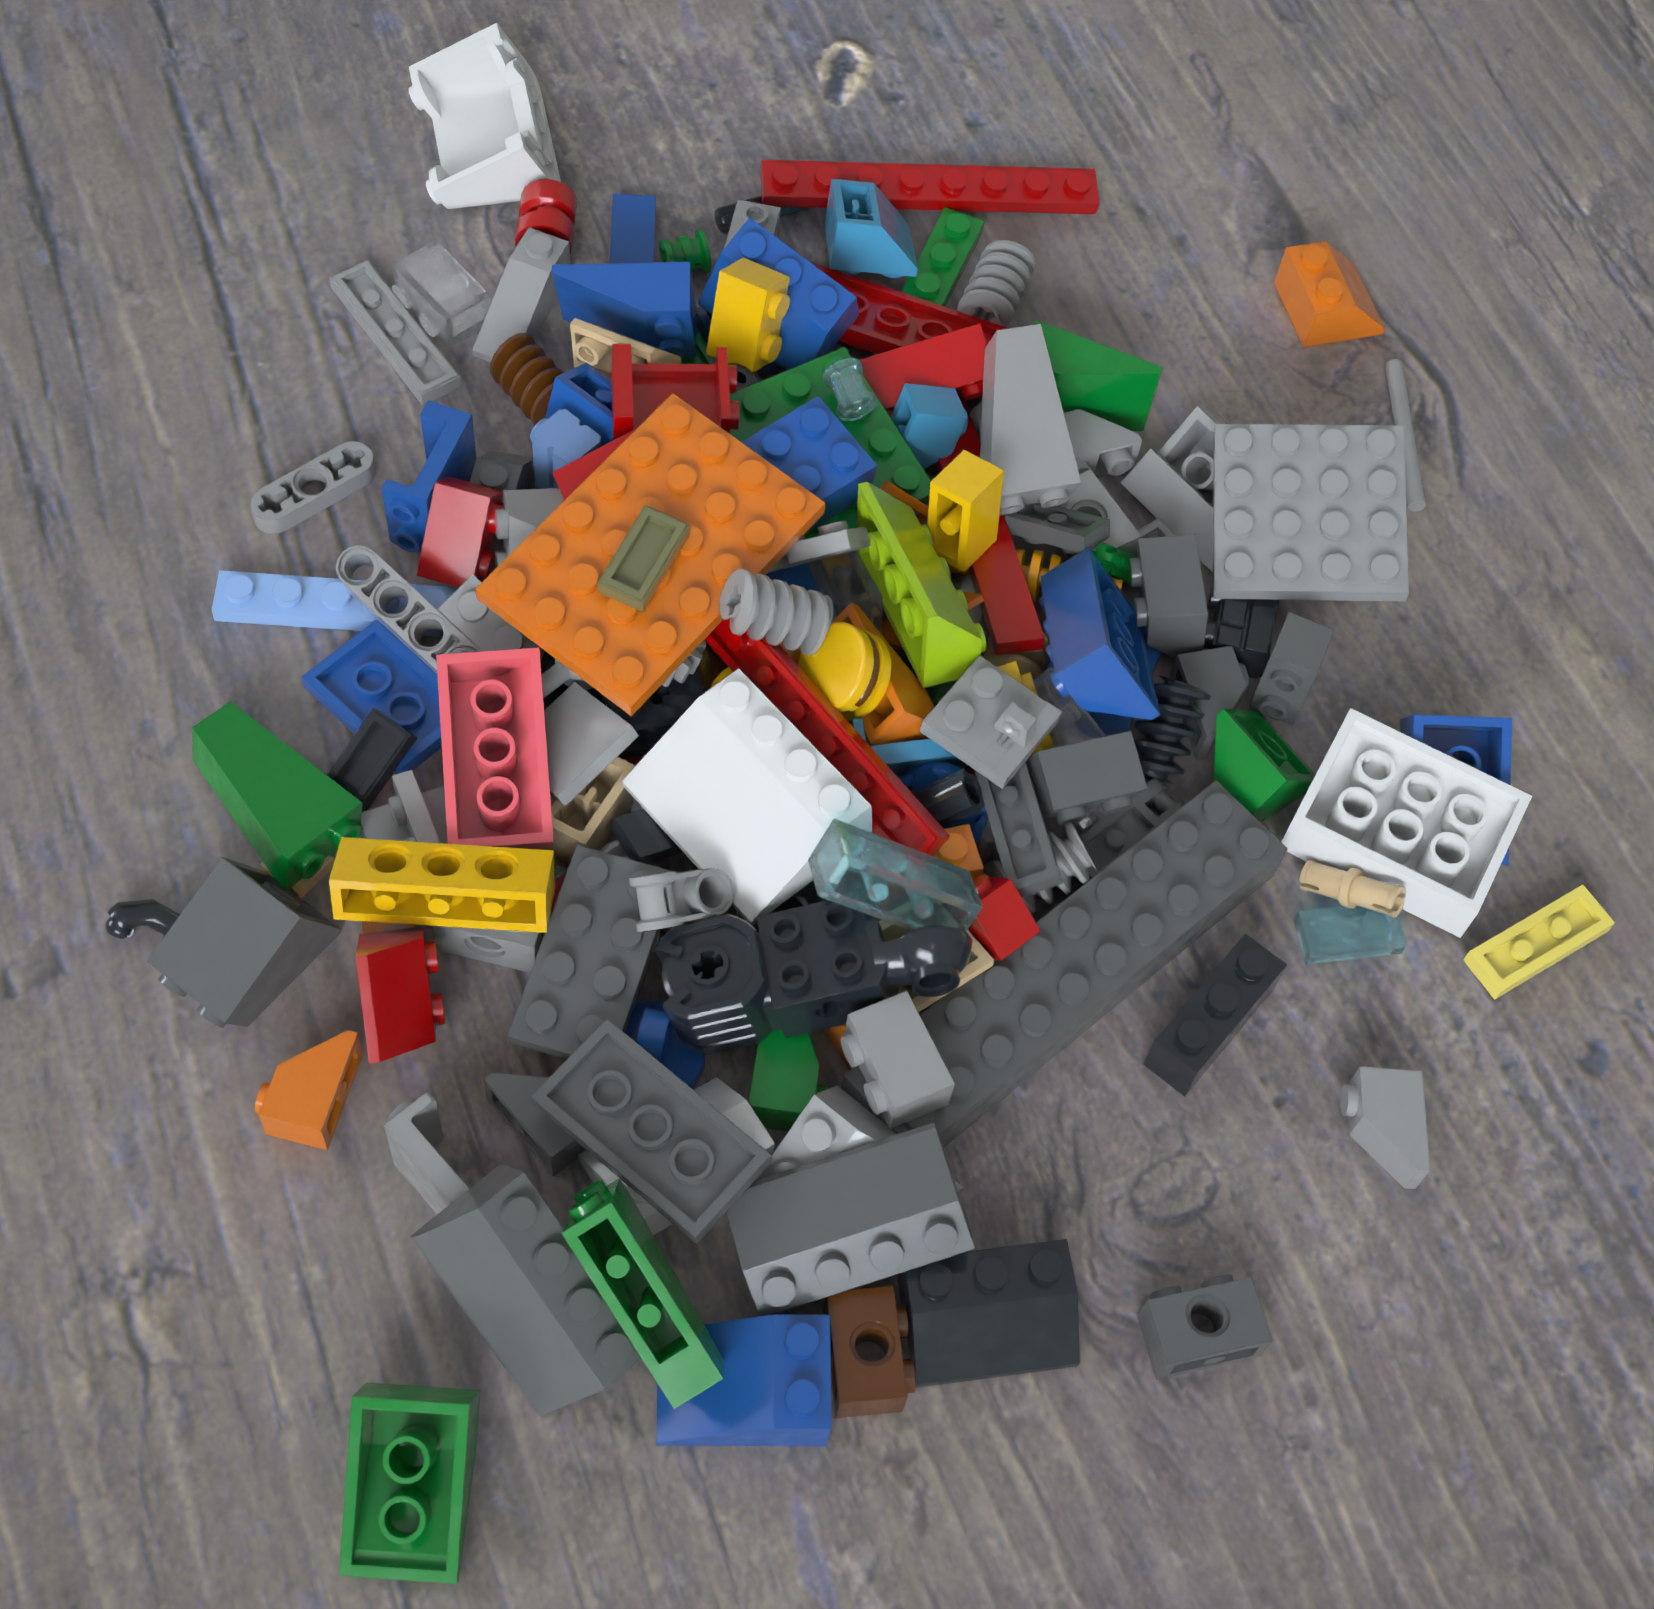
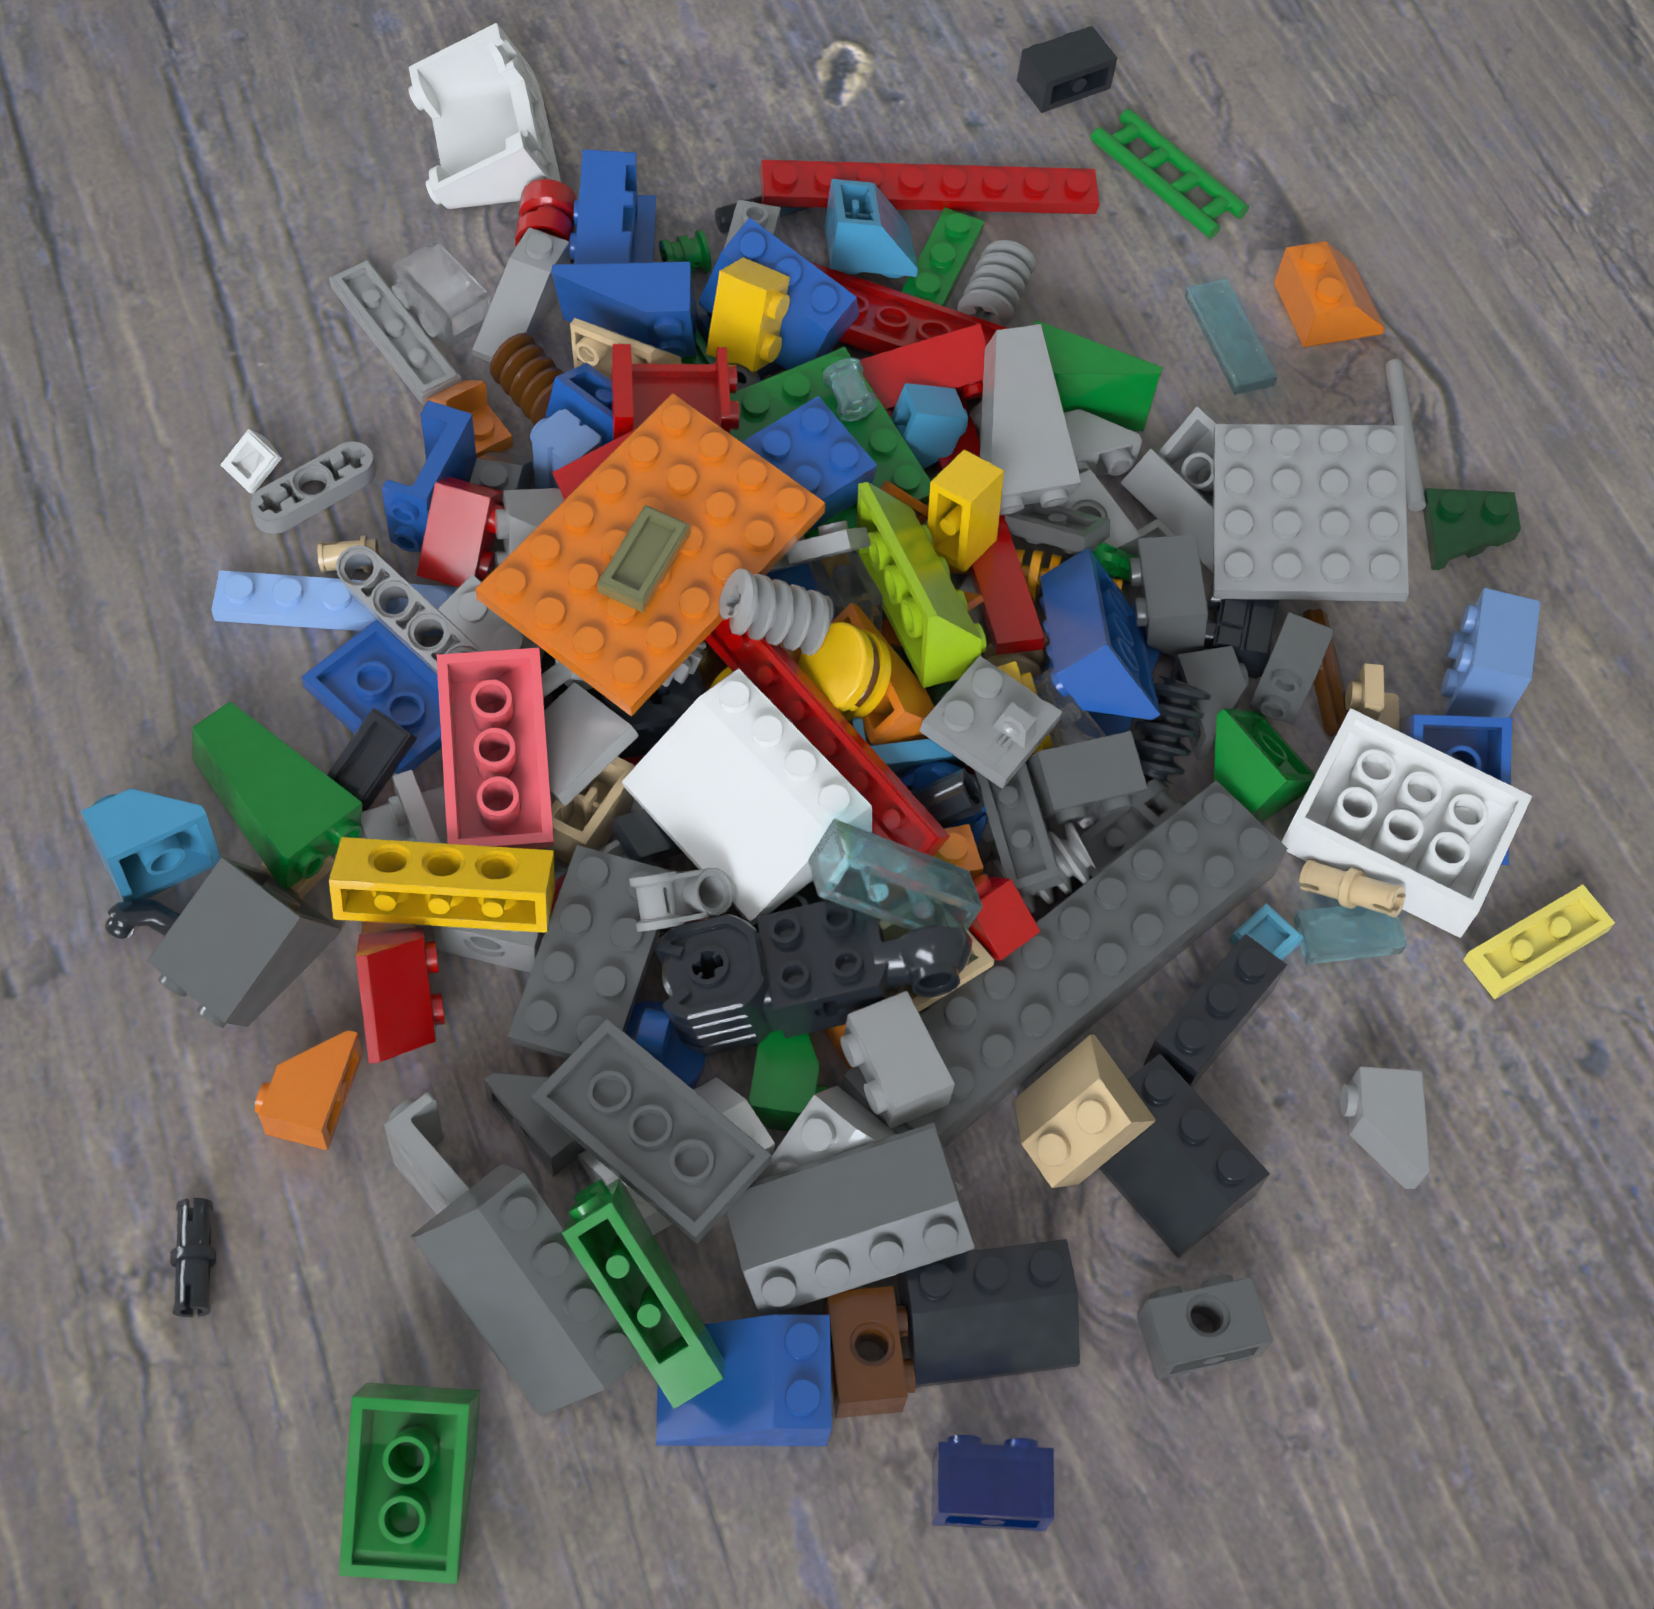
(150, 841): none -> dark azure slope
(193, 1257): none -> black pin
(251, 460): none -> white slope
(329, 552): none -> tan pin
(472, 398): none -> orange slope
(606, 209): none -> blue wedge
(993, 1484): none -> clear blue brick
(1066, 69): none -> black brick
(1079, 1115): none -> tan slope
(1171, 193): none -> green bar
(1186, 1166): none -> black slope
(1230, 336): none -> clear light blue tile
(1270, 931): none -> medium azure tile
(1328, 681): none -> reddish brown axle
(1369, 698): none -> tan bracket
(1467, 522): none -> dark green wing
(1491, 655): none -> medium blue brick

